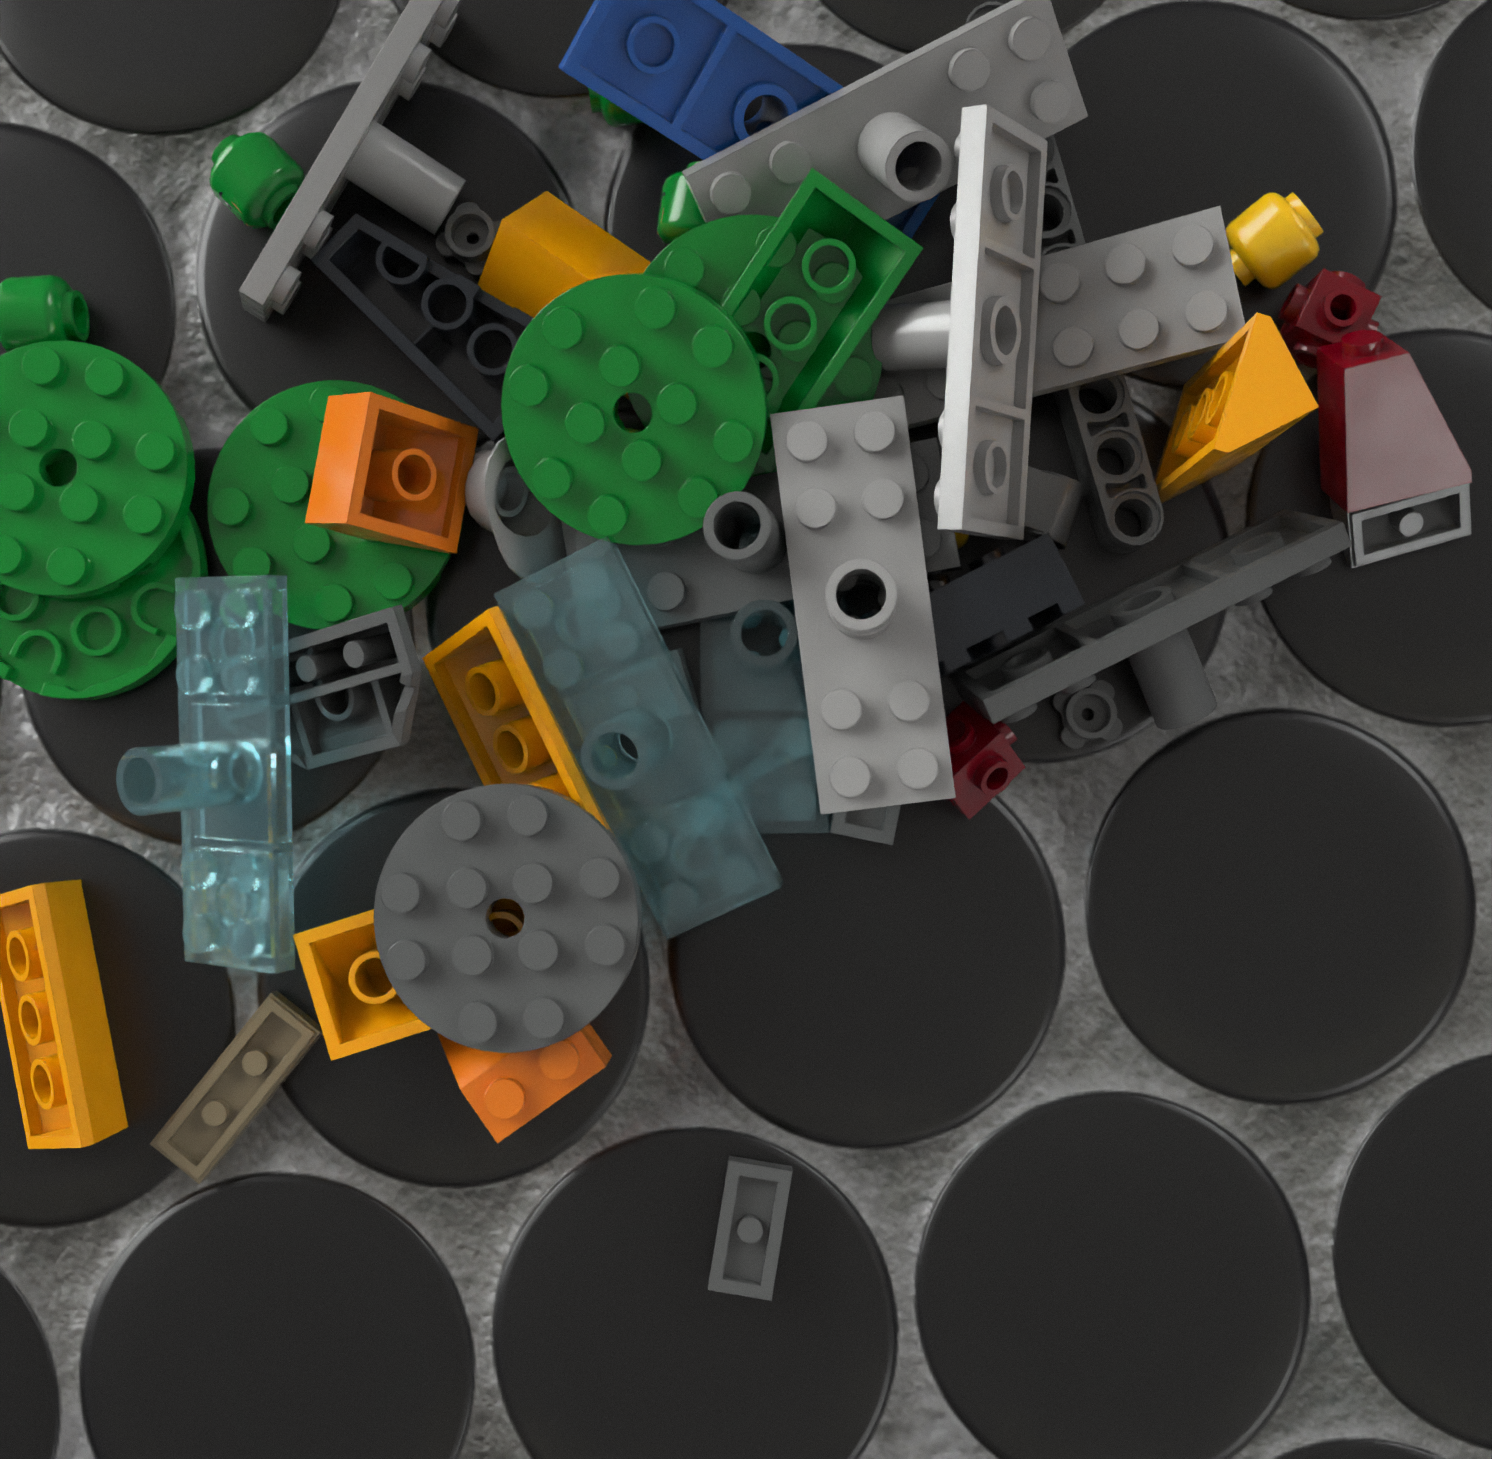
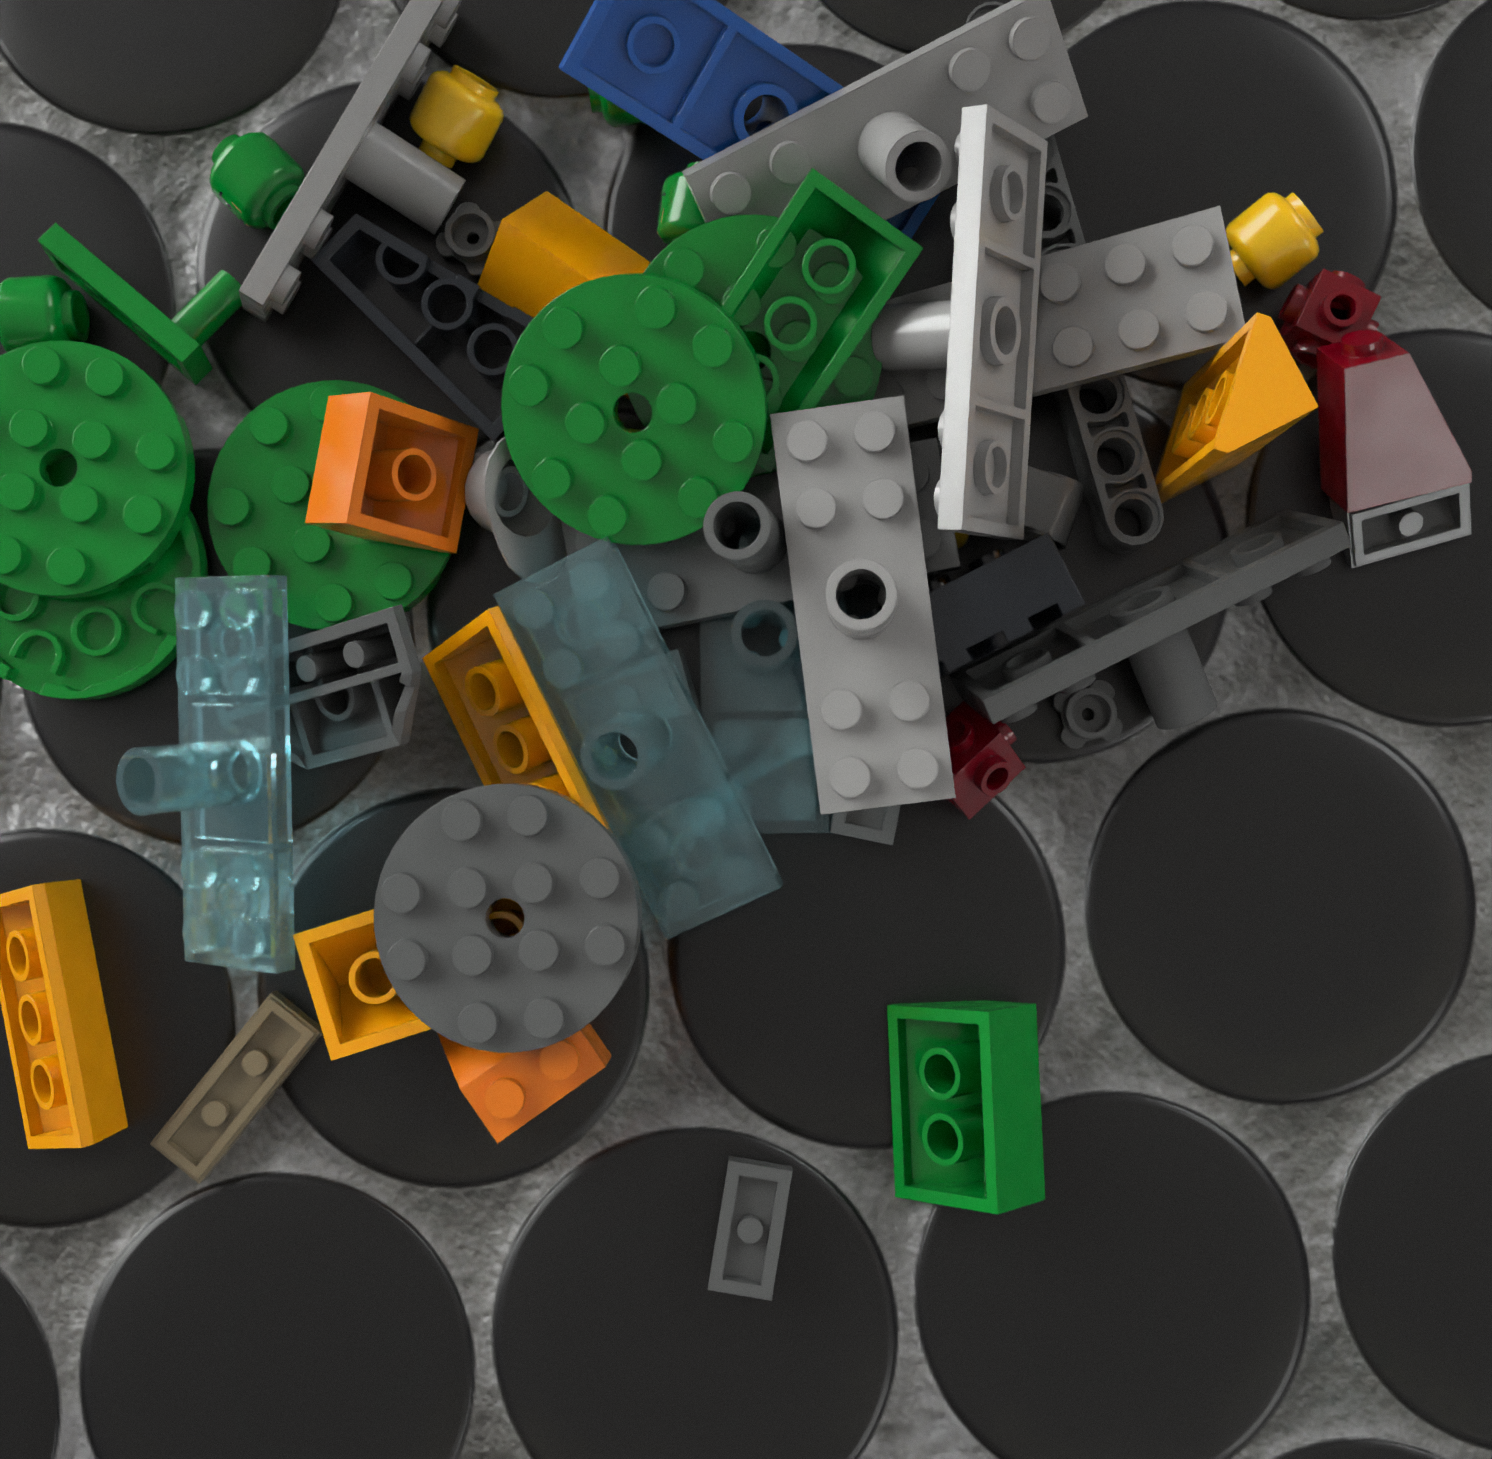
(173, 339): none -> green piece
(456, 116): none -> yellow head
(966, 1104): none -> green slope

